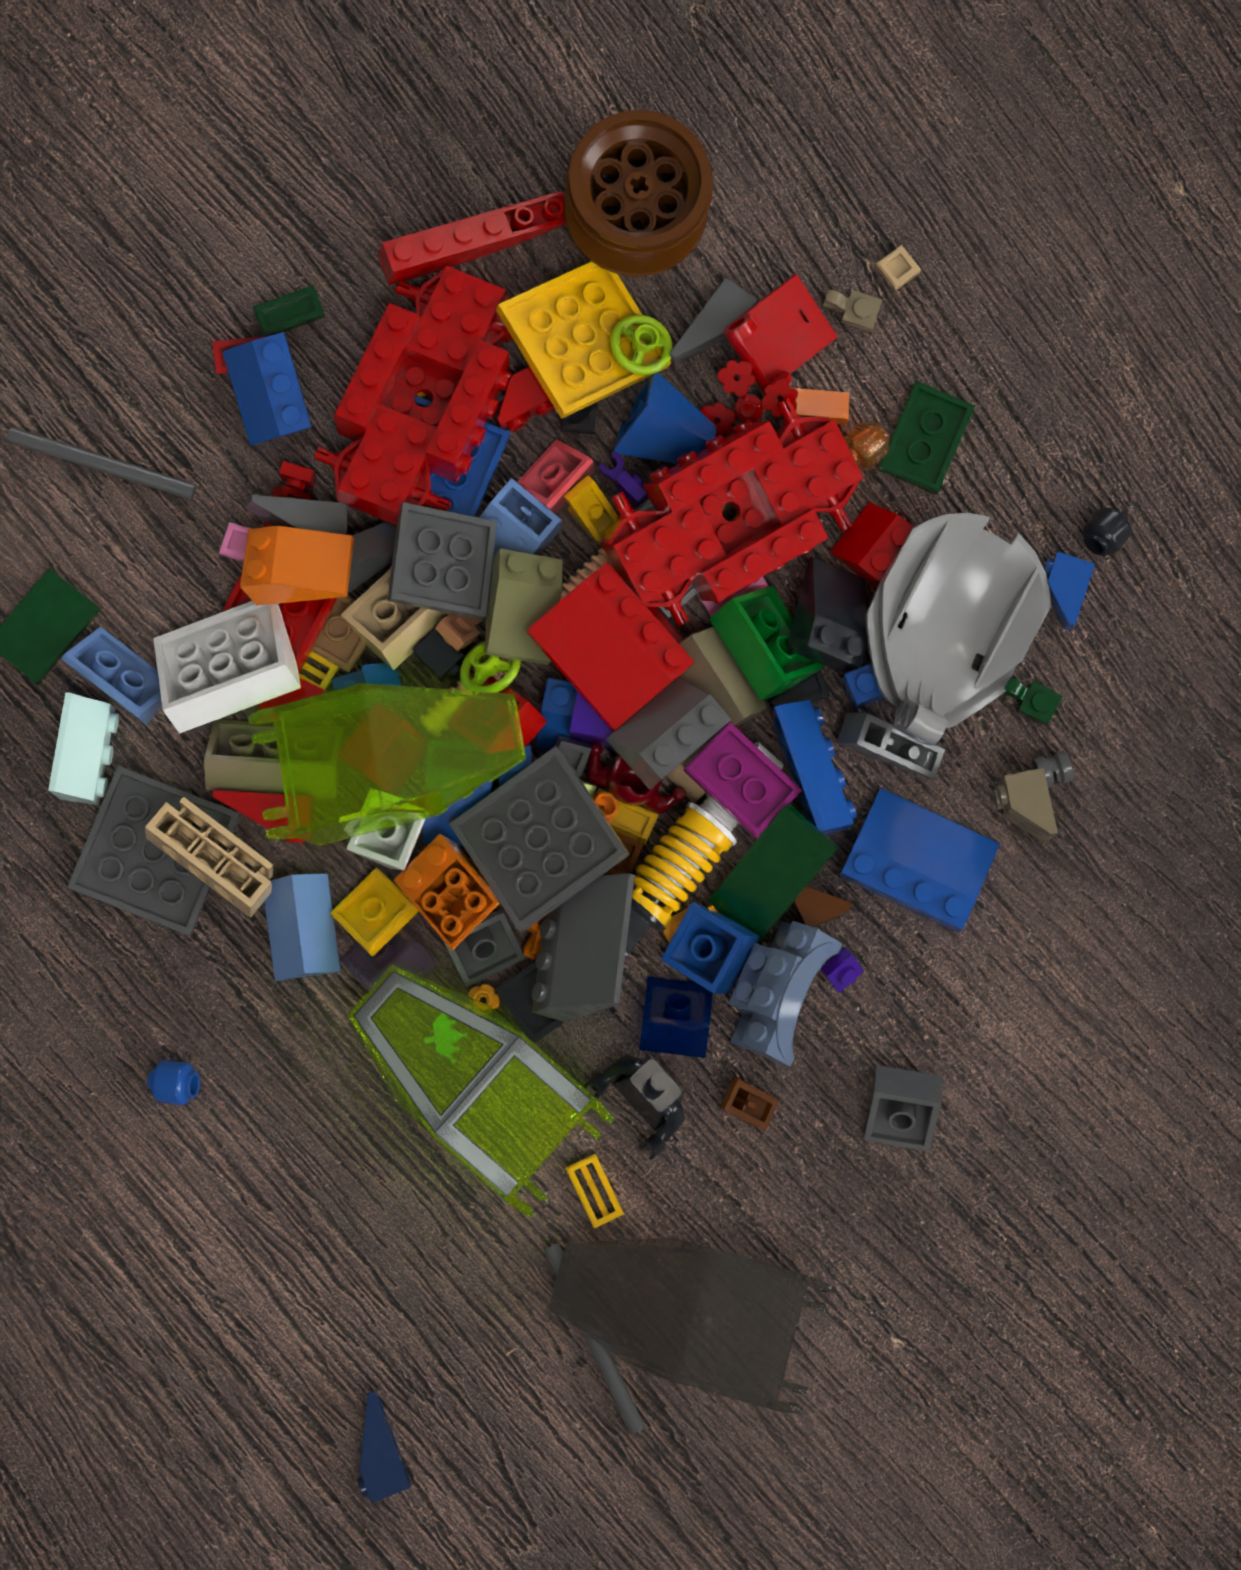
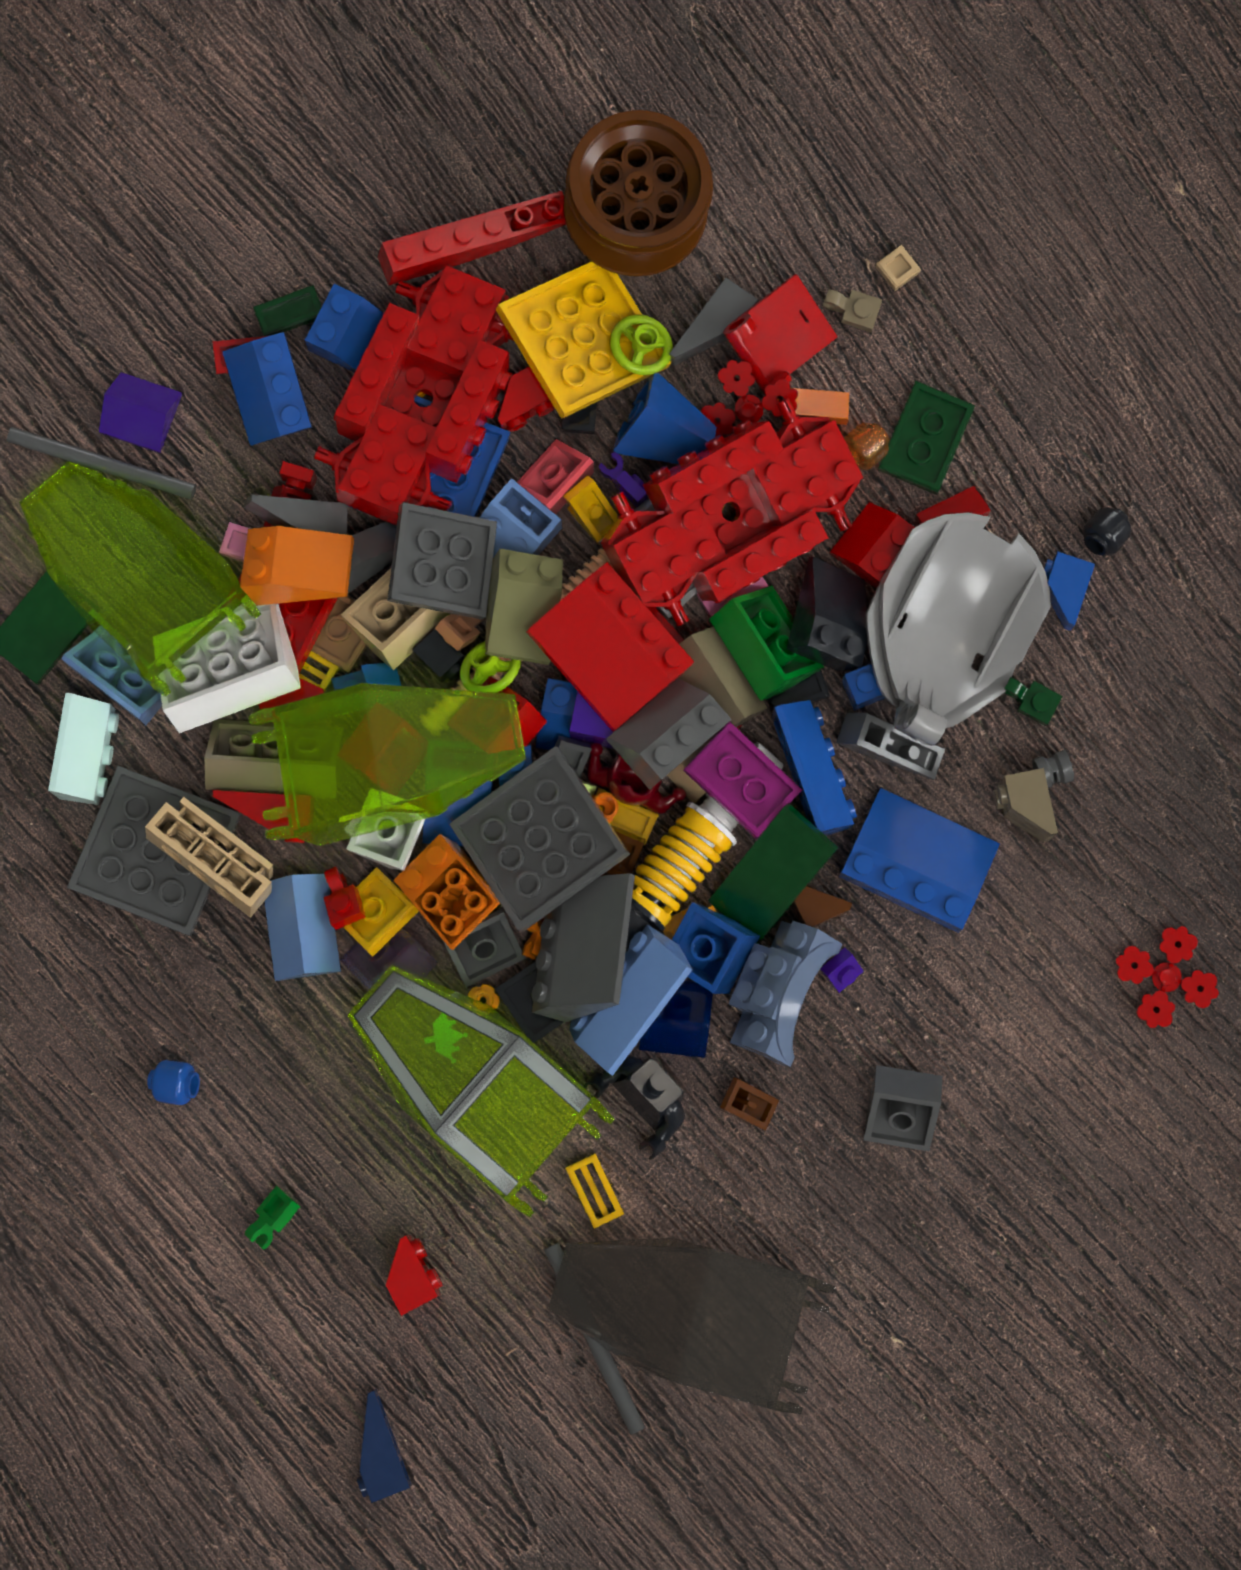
(132, 569): none -> clear neon green windscreen
(138, 412): none -> dark purple slope
(273, 1214): none -> green plate
(343, 328): none -> blue slope
(344, 903): none -> red plate
(409, 1278): none -> red slope
(650, 978): none -> medium blue slope
(964, 502): none -> red slope
(1167, 977): none -> red plant

